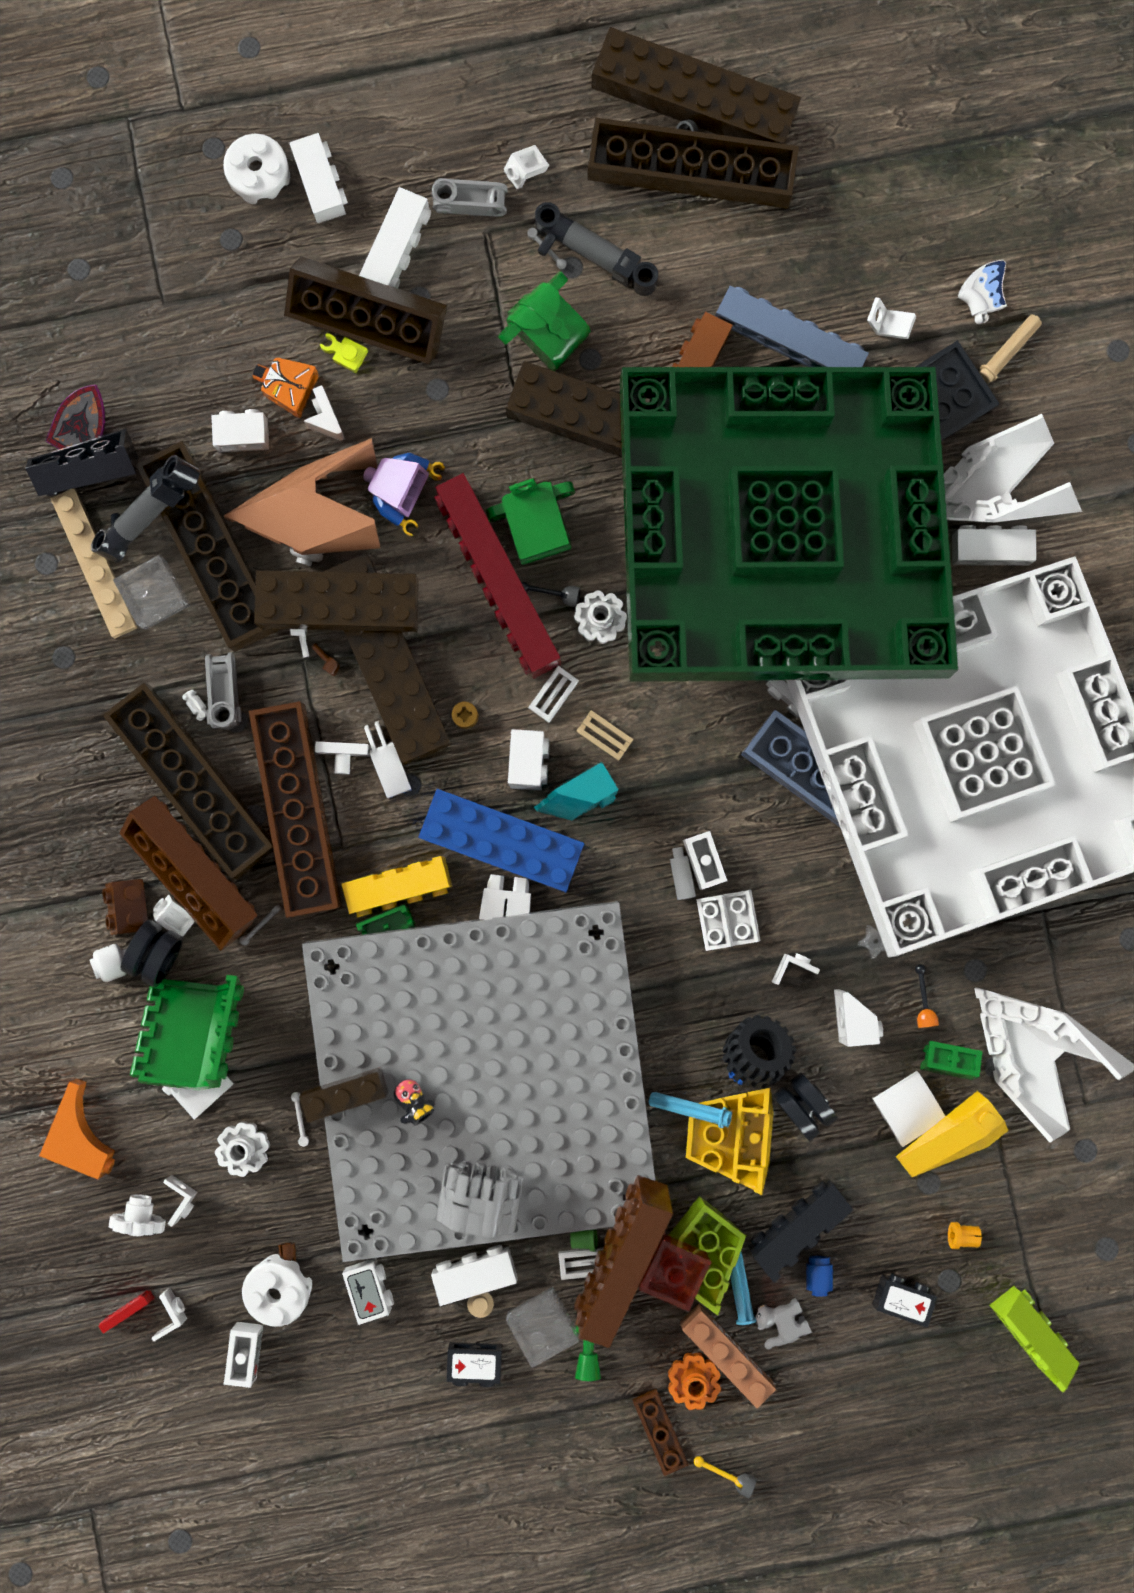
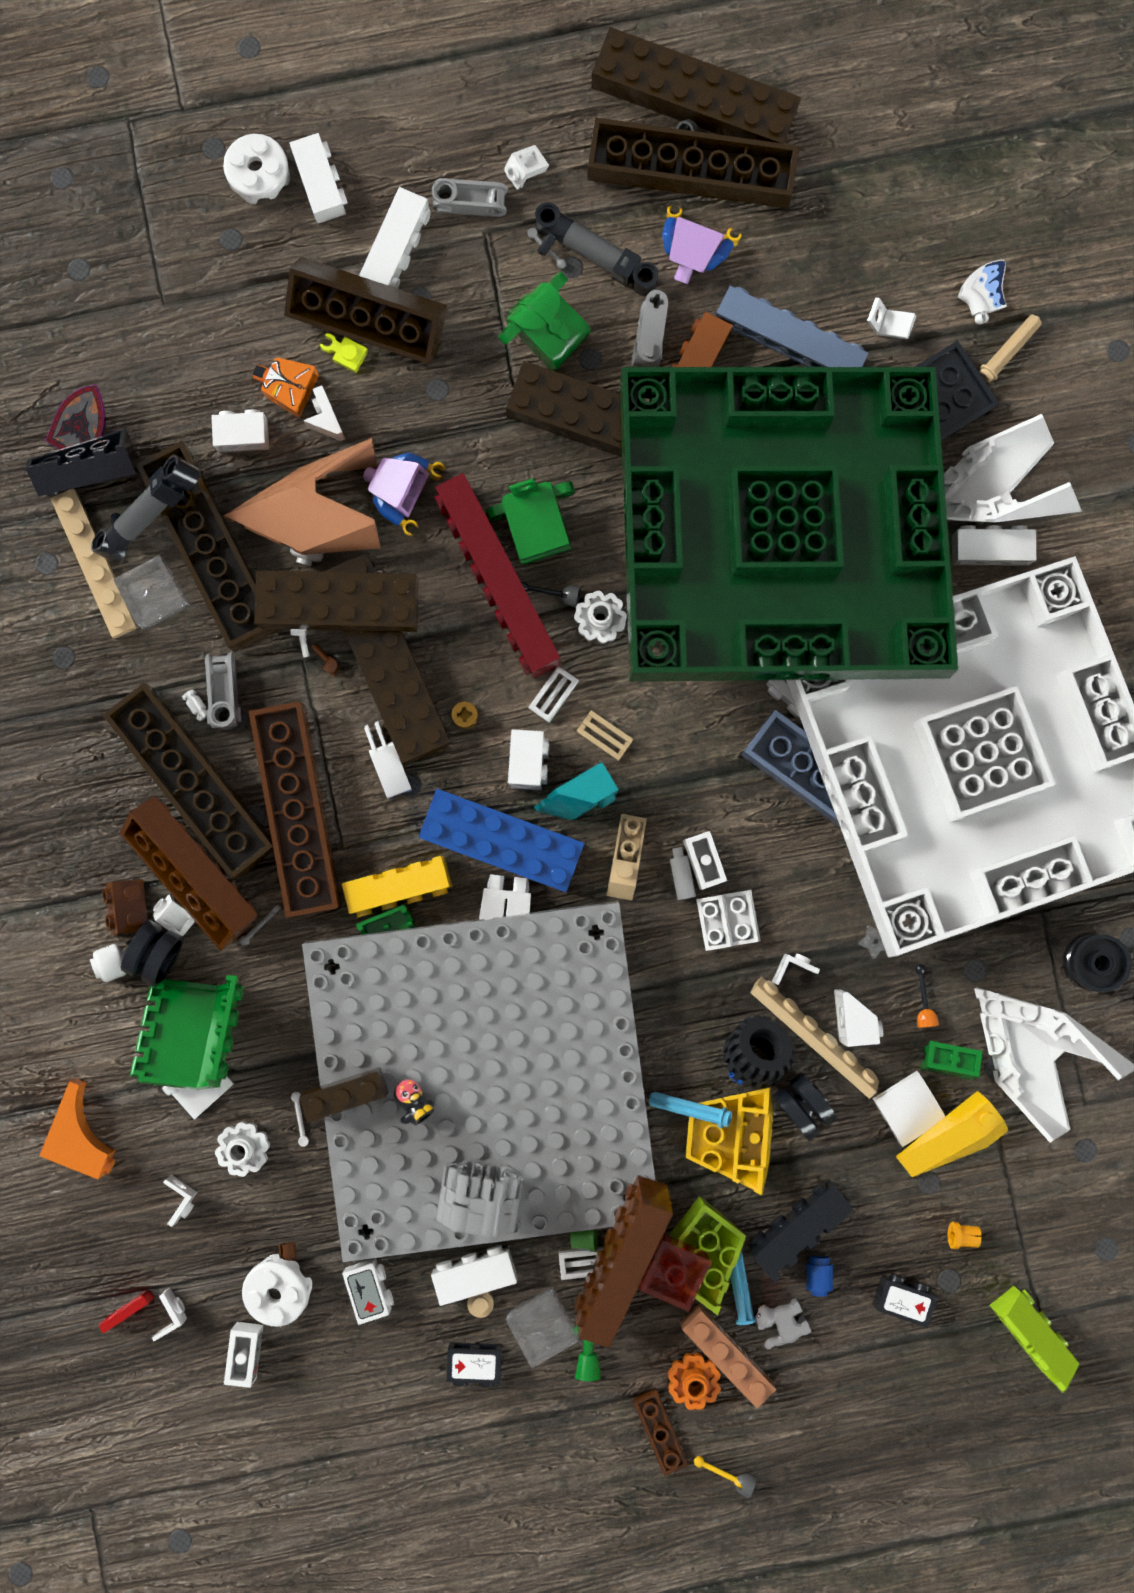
(138, 1218): white plant -> none
(342, 753): white tile -> none
(626, 857): none -> tan slope
(650, 330): none -> light grey piece
(694, 245): none -> lavender torso
(820, 1041): none -> tan plate
(1112, 965): none -> black wheel

